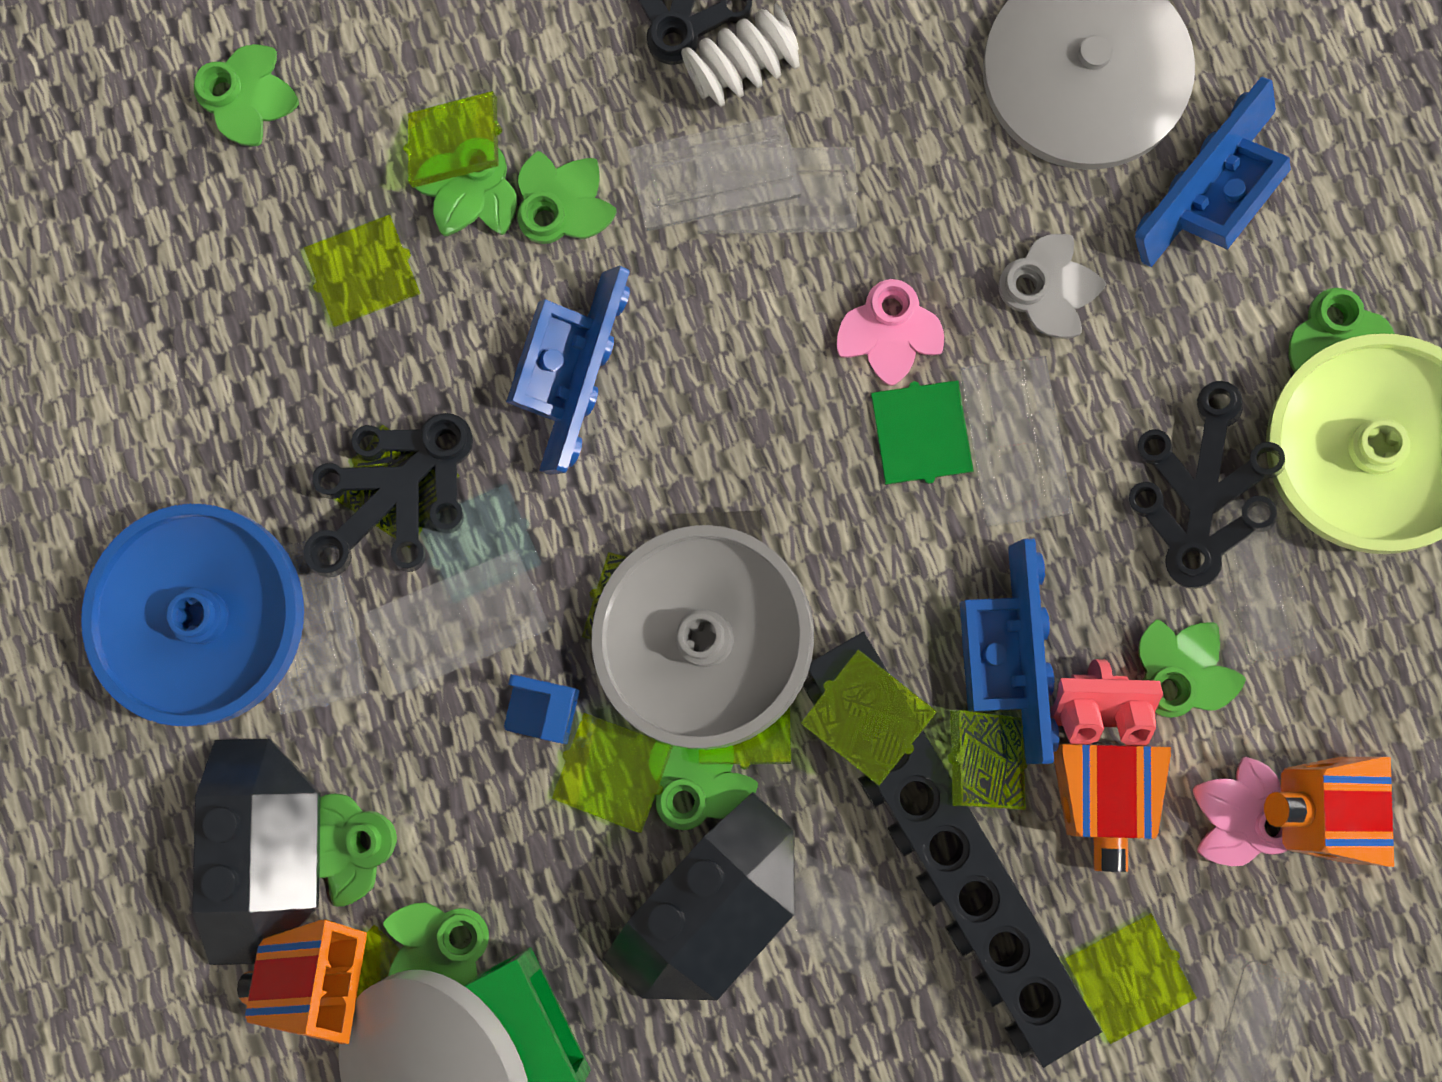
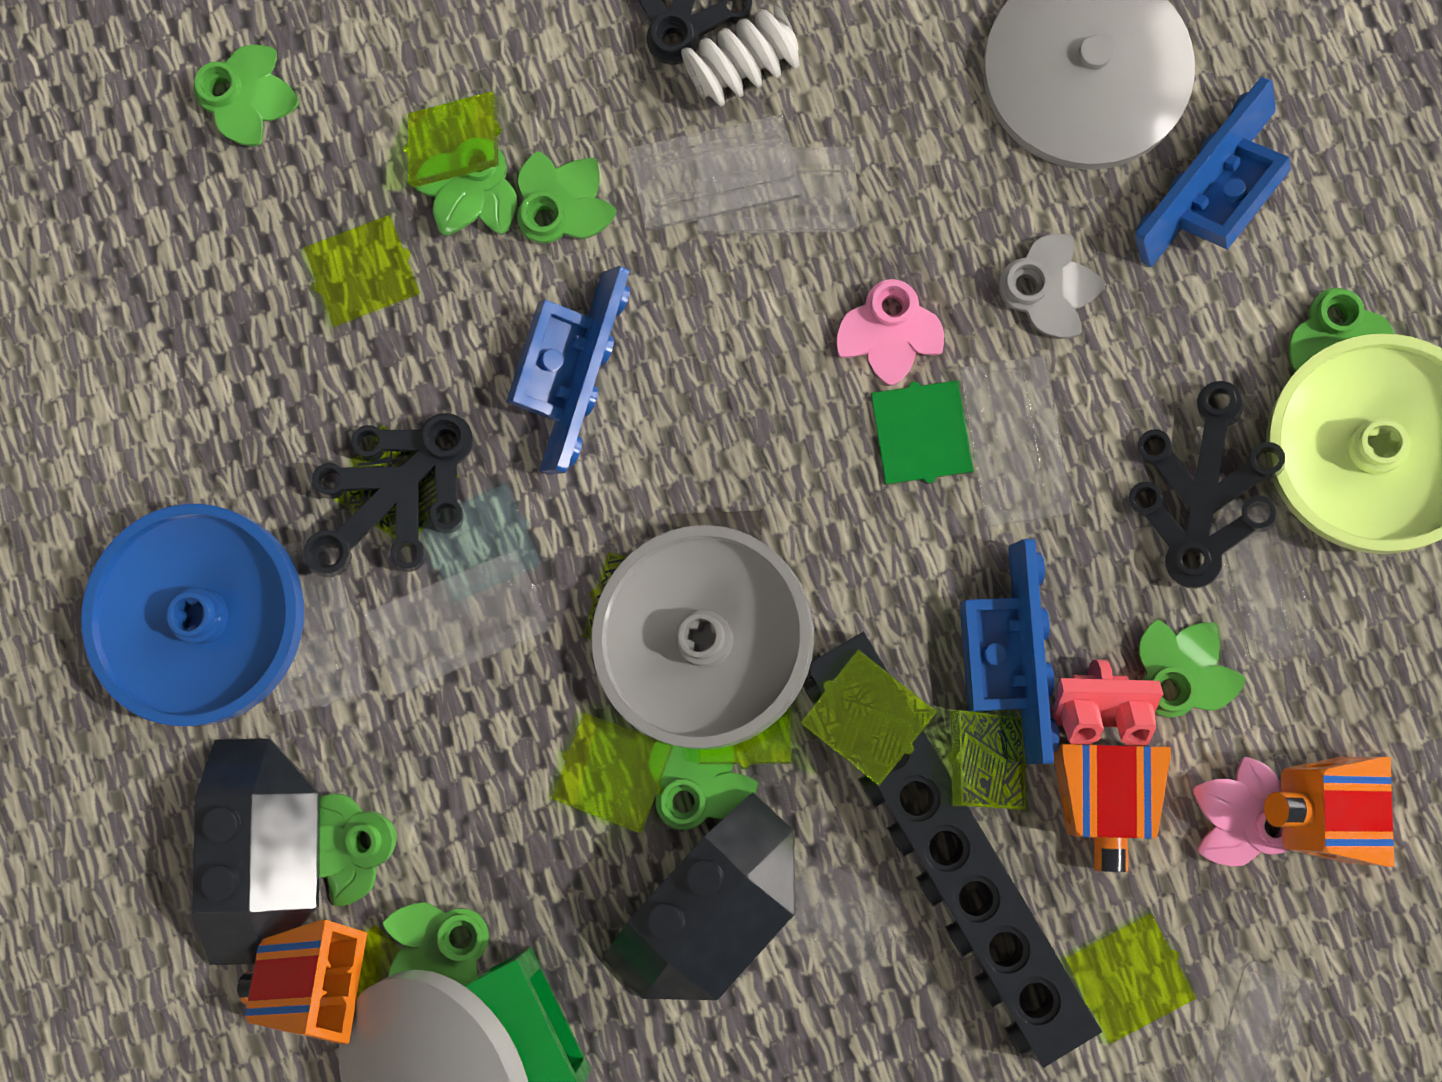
(541, 709): blue panel -> none

